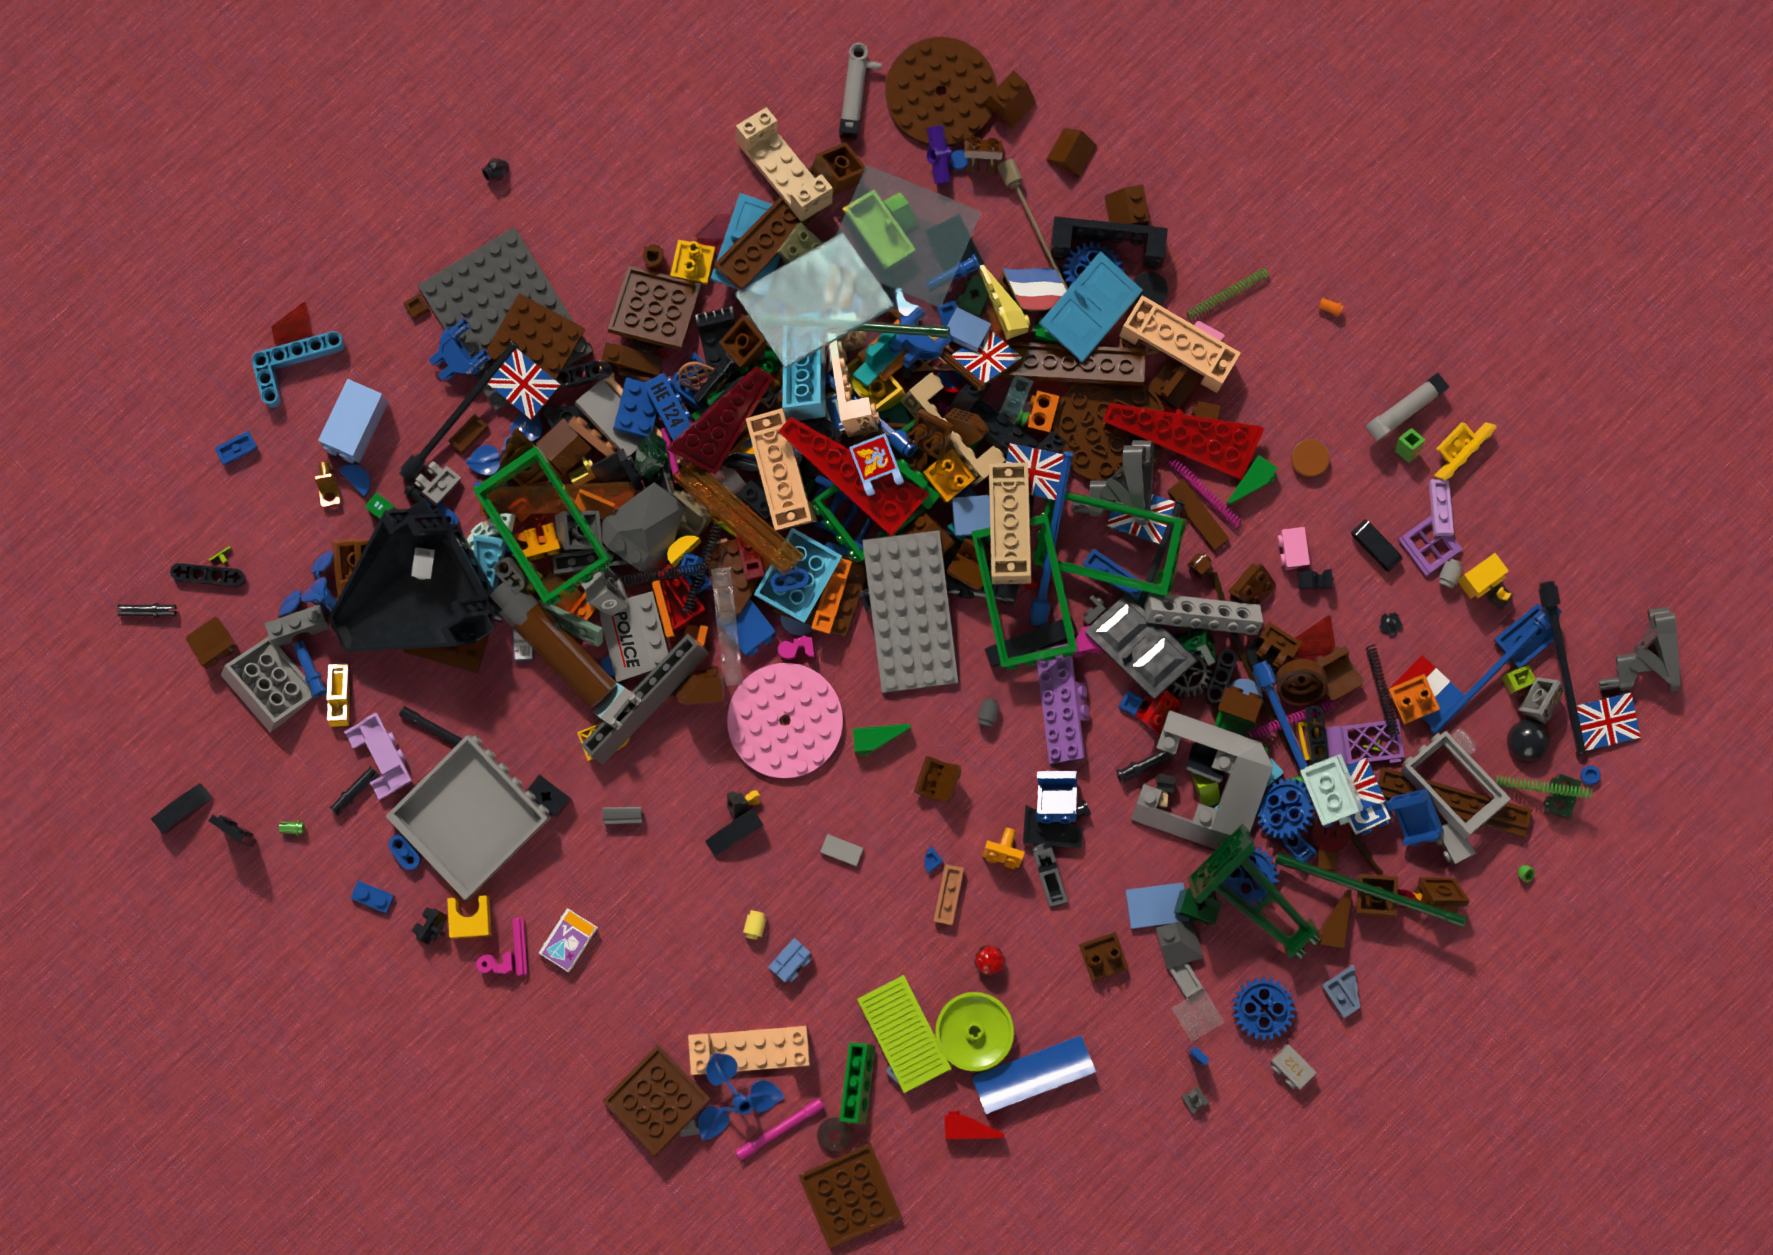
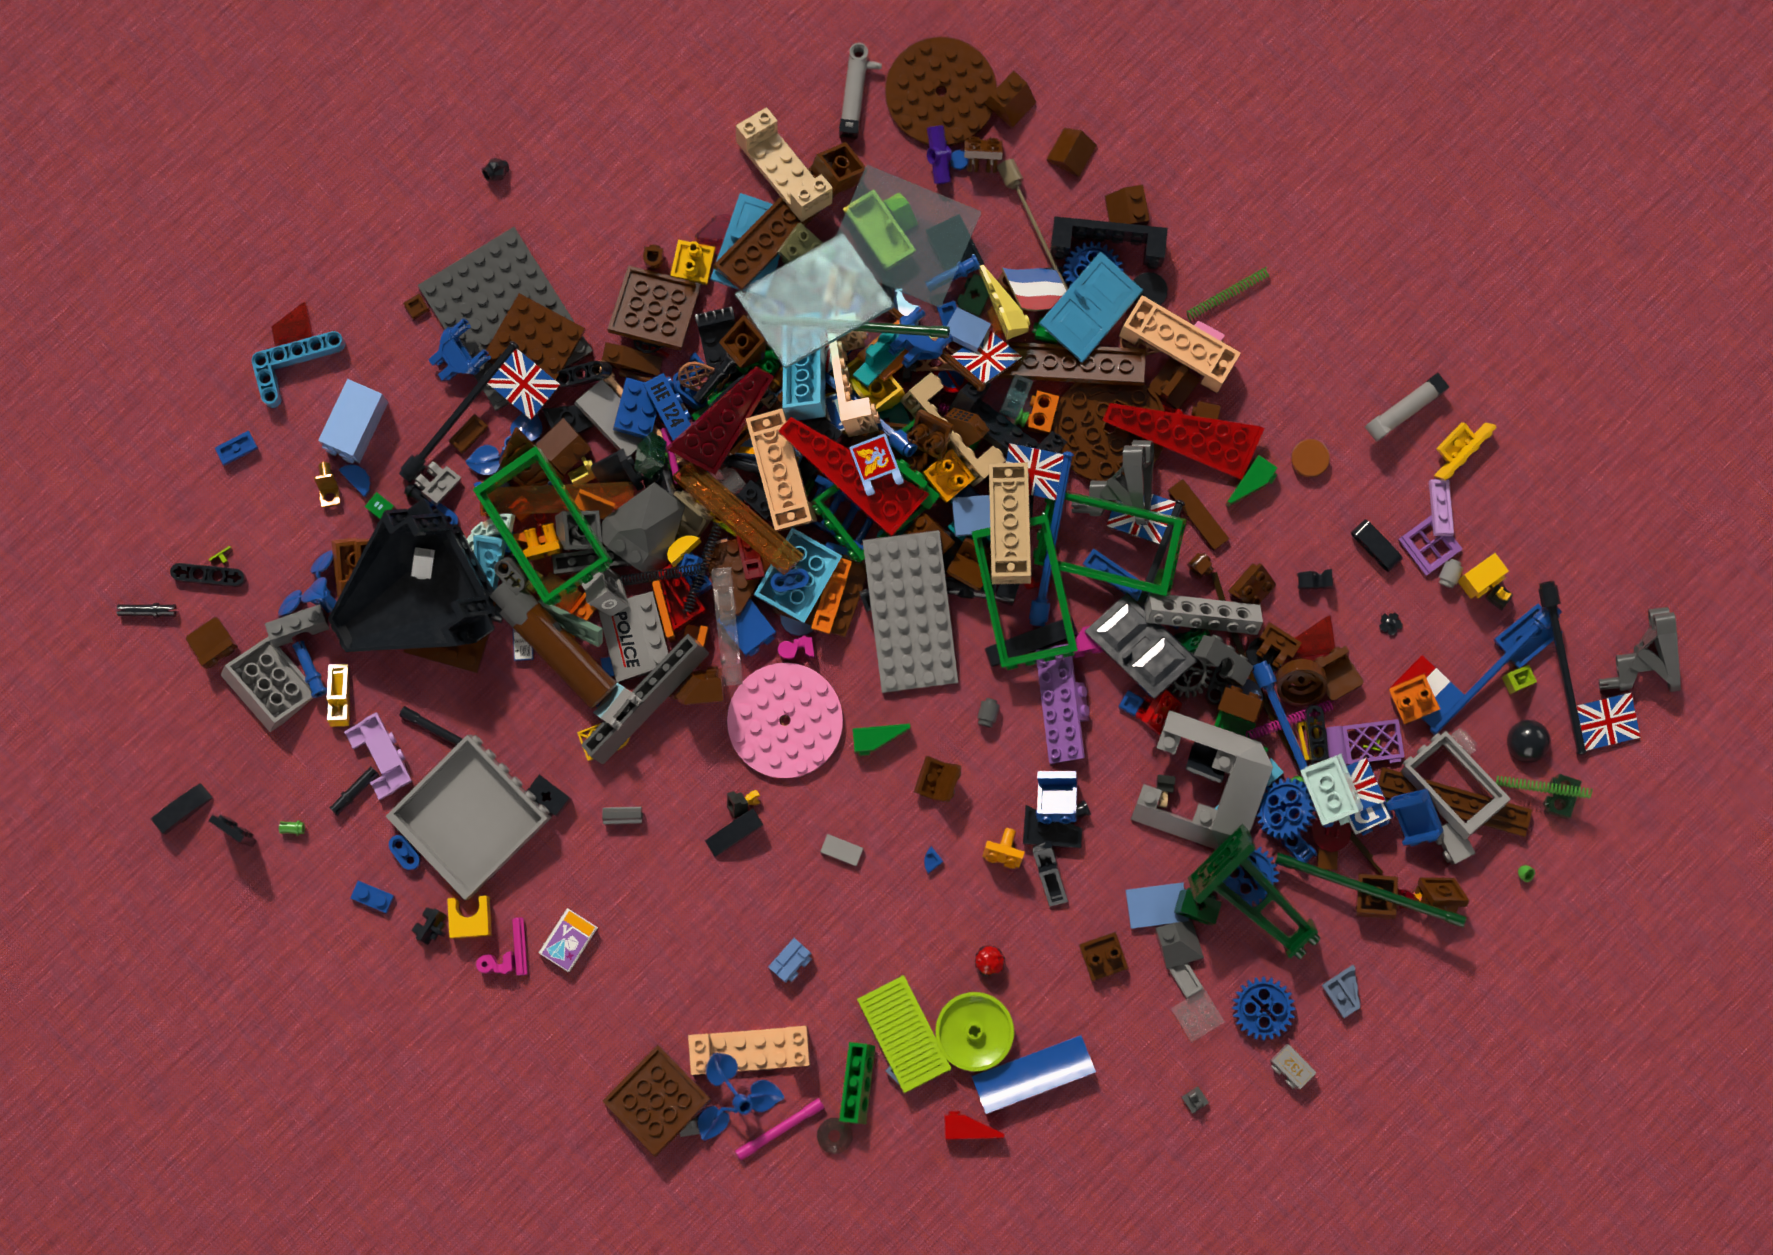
(592, 436): nougat plate -> none
(754, 925): light yellow brick -> none
(849, 1195): reddish brown plate -> none
(948, 894): nougat plate -> none
(1093, 614): dark grey bracket -> none
(1134, 771): black pin -> none
(1198, 1055): blue tile -> none
(1205, 493): dark pink piece -> none
(1206, 789): lime slope -> none
(1234, 666): none -> dark grey arch
(1294, 548): bright pink brick -> none
(1331, 307): orange pin -> none
(1335, 925): reddish brown slope -> none
(1380, 690): black piece -> none
(1410, 445): bright green brick -> none
(1542, 699): light grey slope -> none
(1590, 775): blue tile -> none

